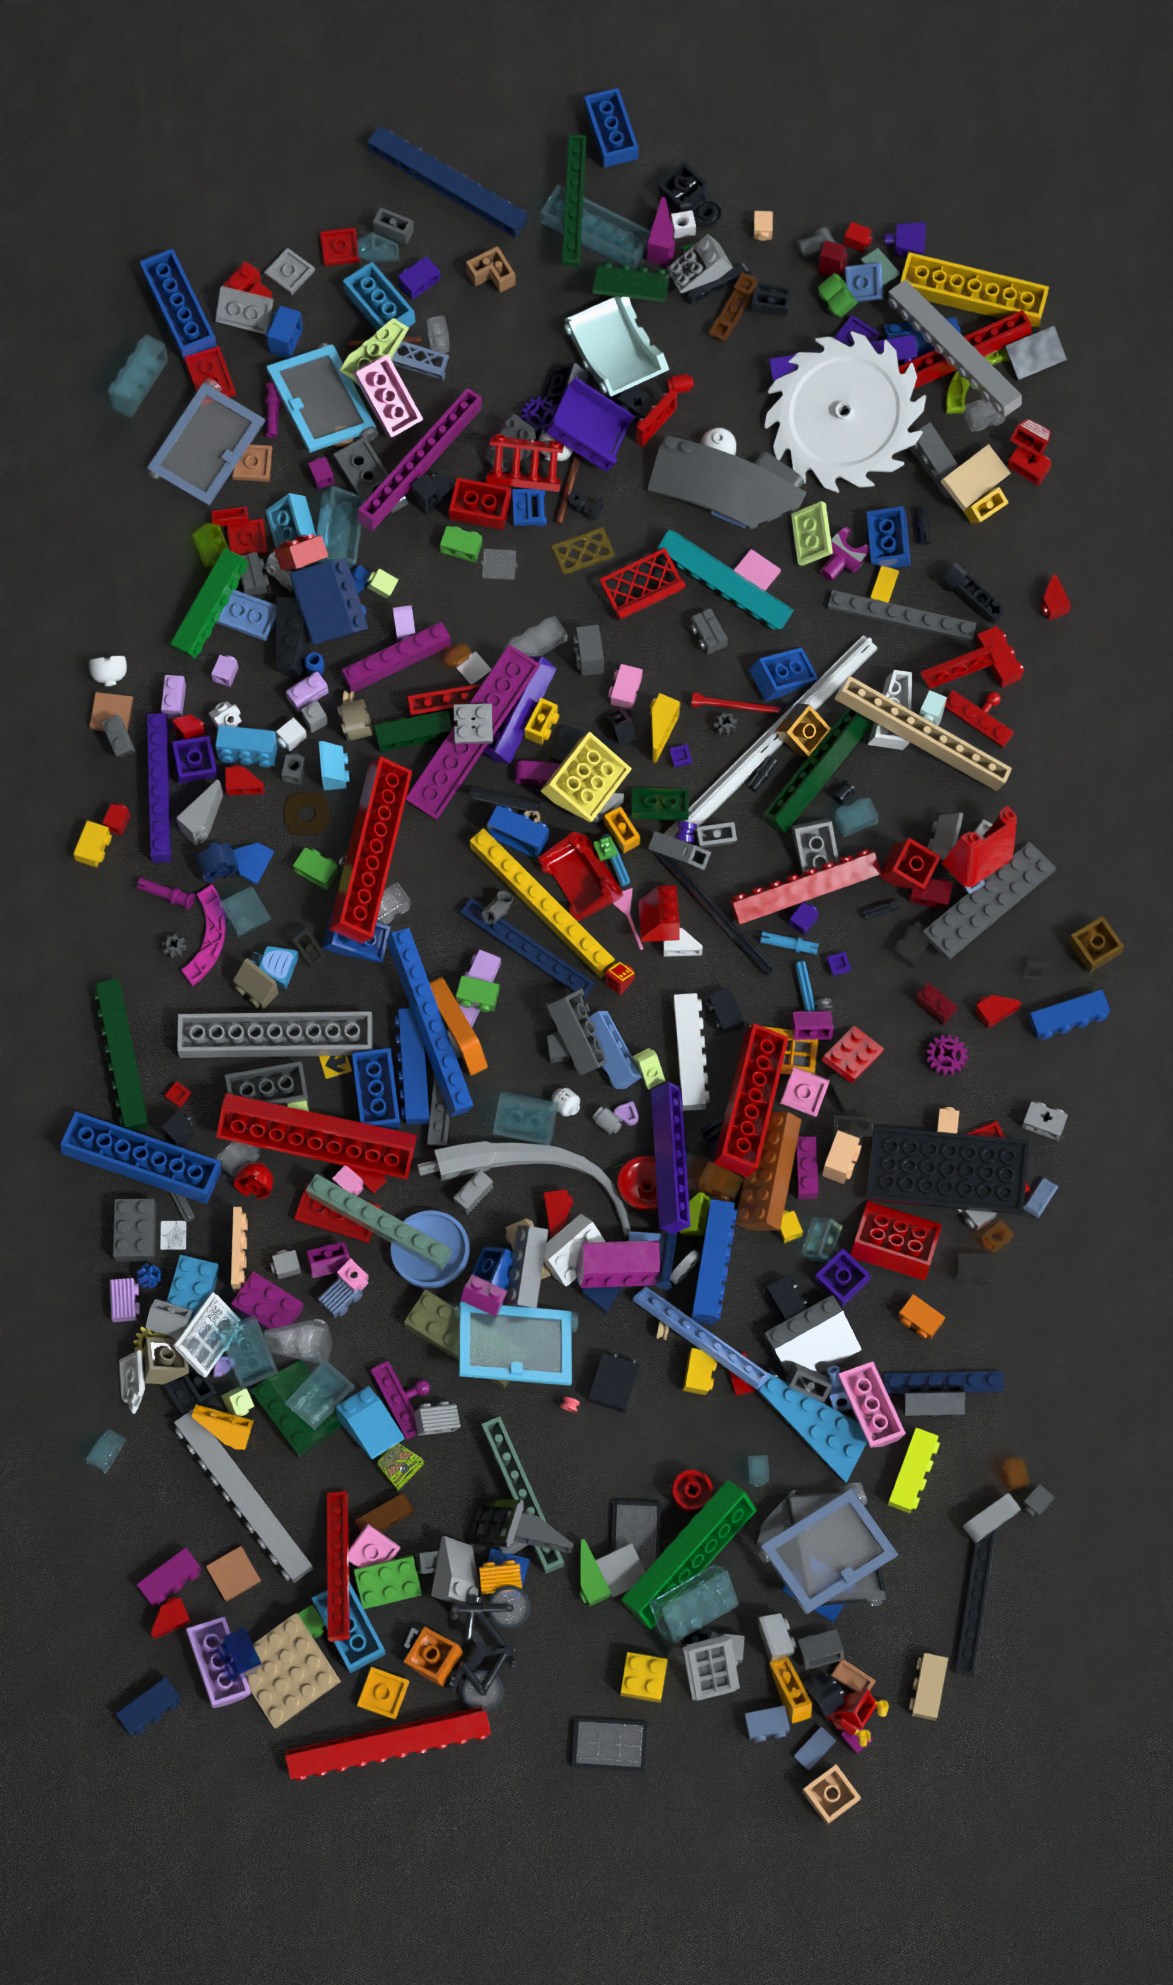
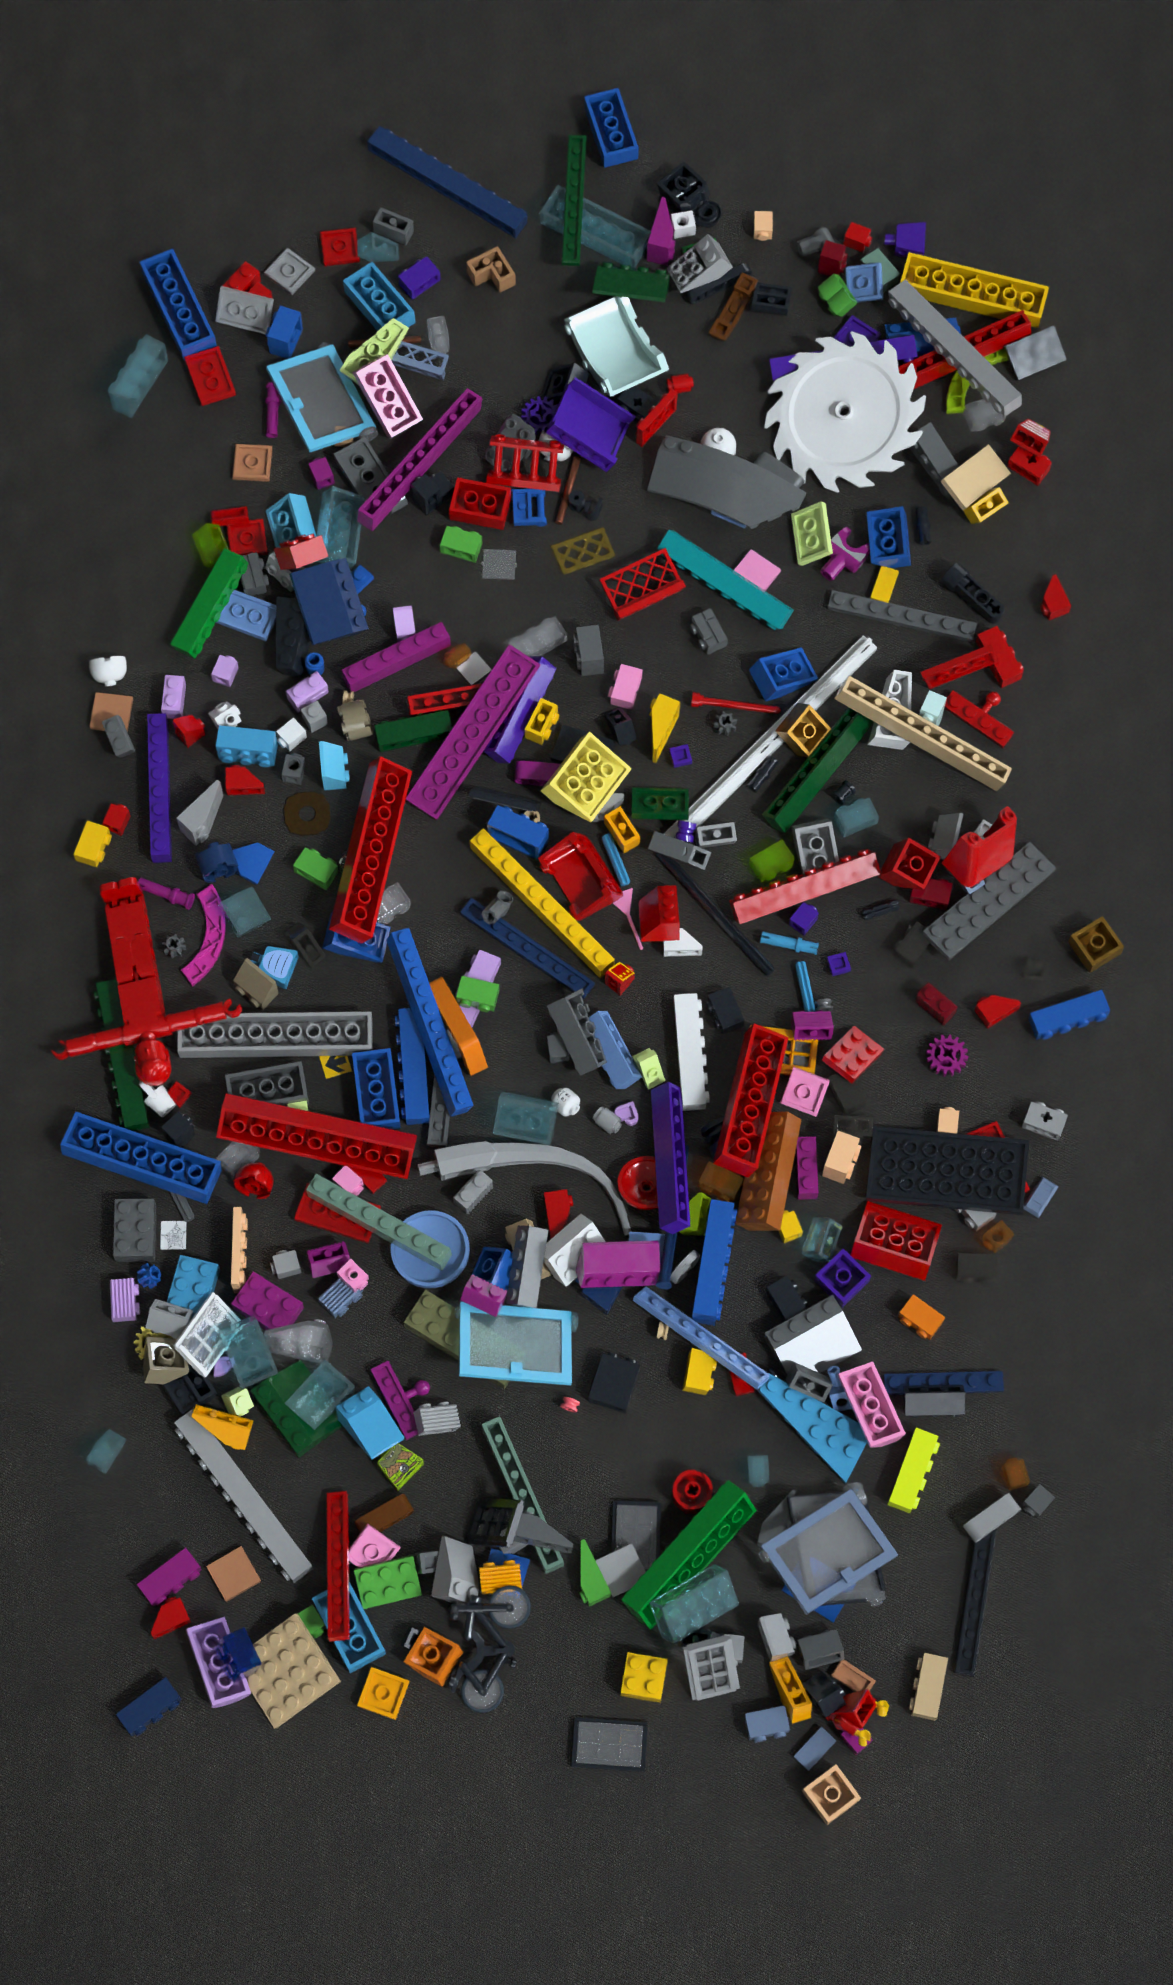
(132, 1379): white tile -> none
(139, 990): none -> red piece
(158, 1099): none -> white piece
(194, 759): dark purple brick -> none
(206, 443): door -> none
(381, 583): yellowish green brick -> none
(387, 1742): red brick -> none
(473, 731): light grey piece -> none
(605, 848): bright green tile -> none
(772, 861): none -> clear neon green brick

